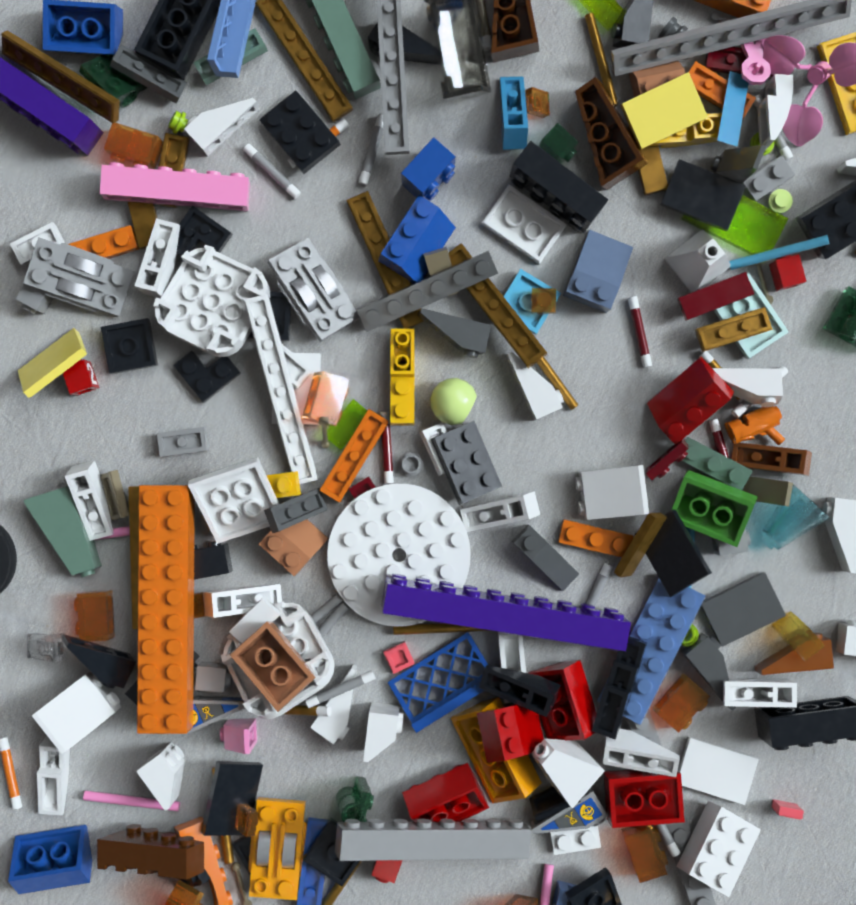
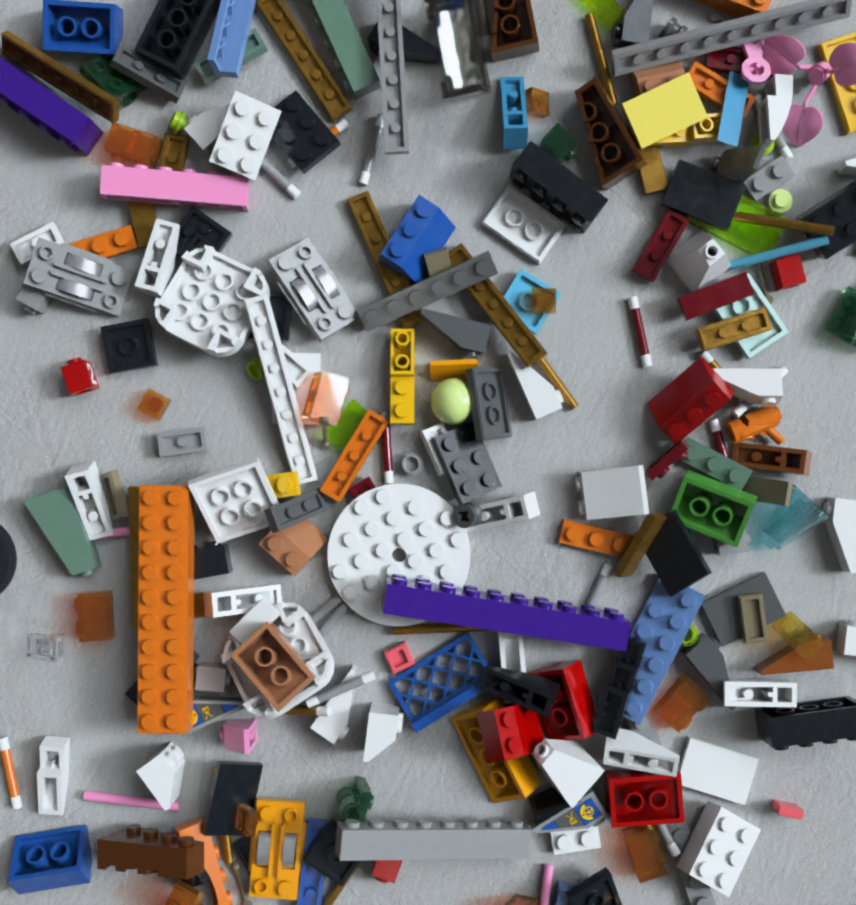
(51, 362): light yellow tile -> none
(77, 711): white slope -> none
(107, 664): black slope -> none
(154, 404): none -> clear orange plate
(205, 380): black plate -> none
(245, 135): none -> white brick
(255, 369): none -> lime plate
(429, 170): blue brick -> none
(446, 796): red slope -> none
(447, 369): none -> light orange slope
(473, 512): none -> dark grey wheel
(488, 403): none -> dark grey tile
(545, 557): dark grey slope -> none
(598, 271): sand blue slope -> none
(660, 245): none -> dark red plate
(752, 618): none -> dark tan tile
(784, 223): none -> pearl gold bar

